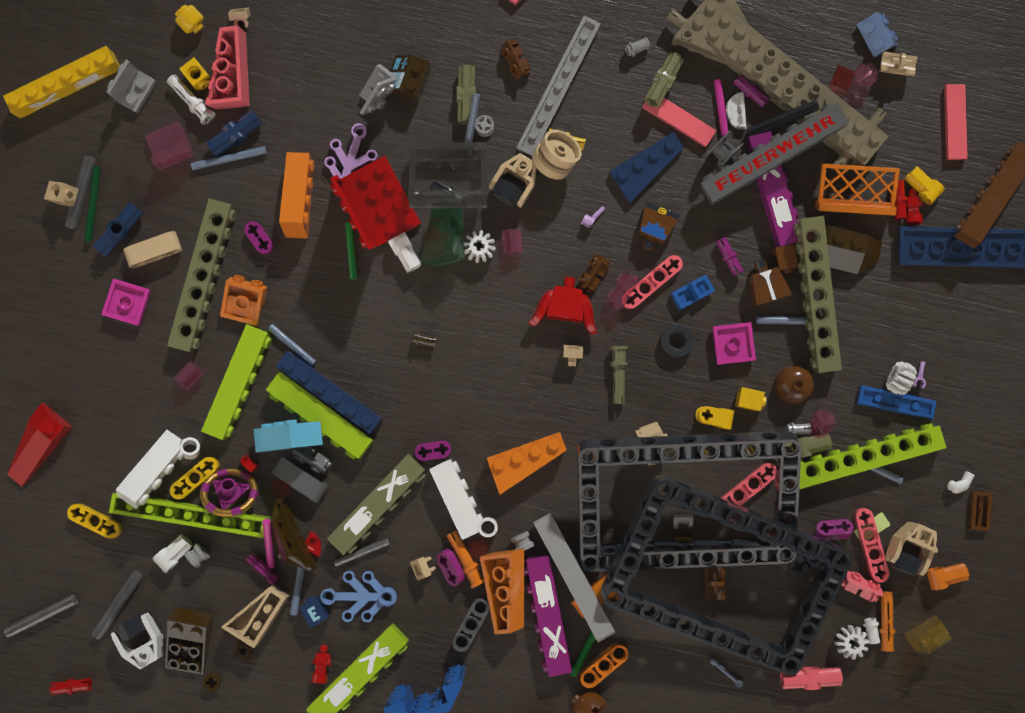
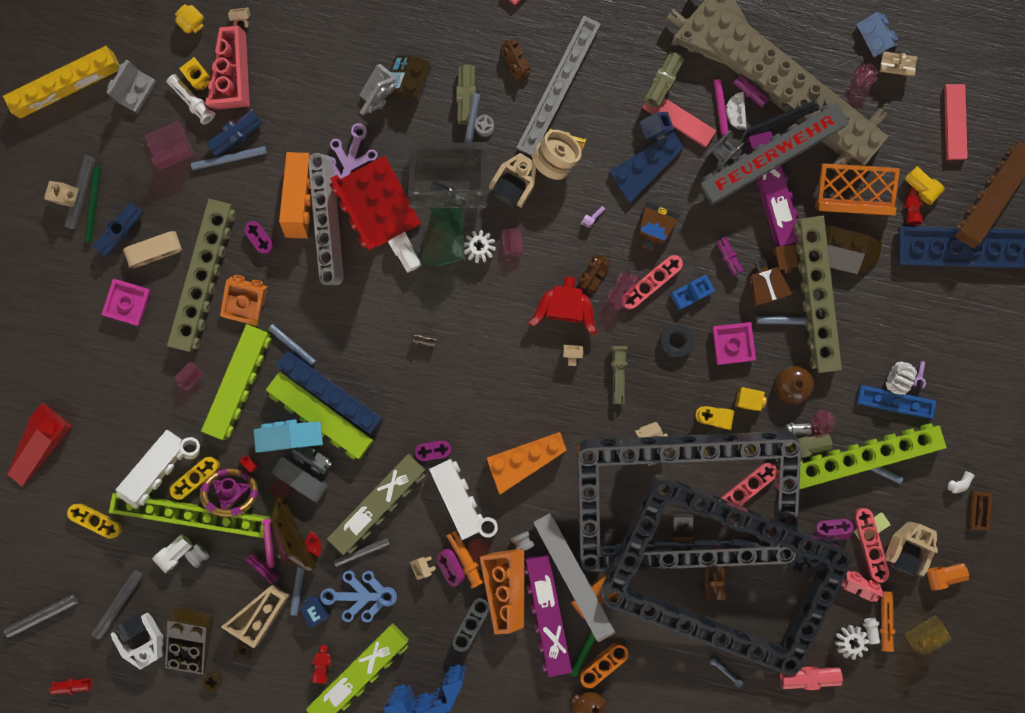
(331, 227): none -> light grey beam
(351, 251): green bar -> none
(636, 47): light grey pin -> none
(656, 125): none -> dark blue brick
(842, 77): clear red tile -> none
(900, 202): red pin -> none

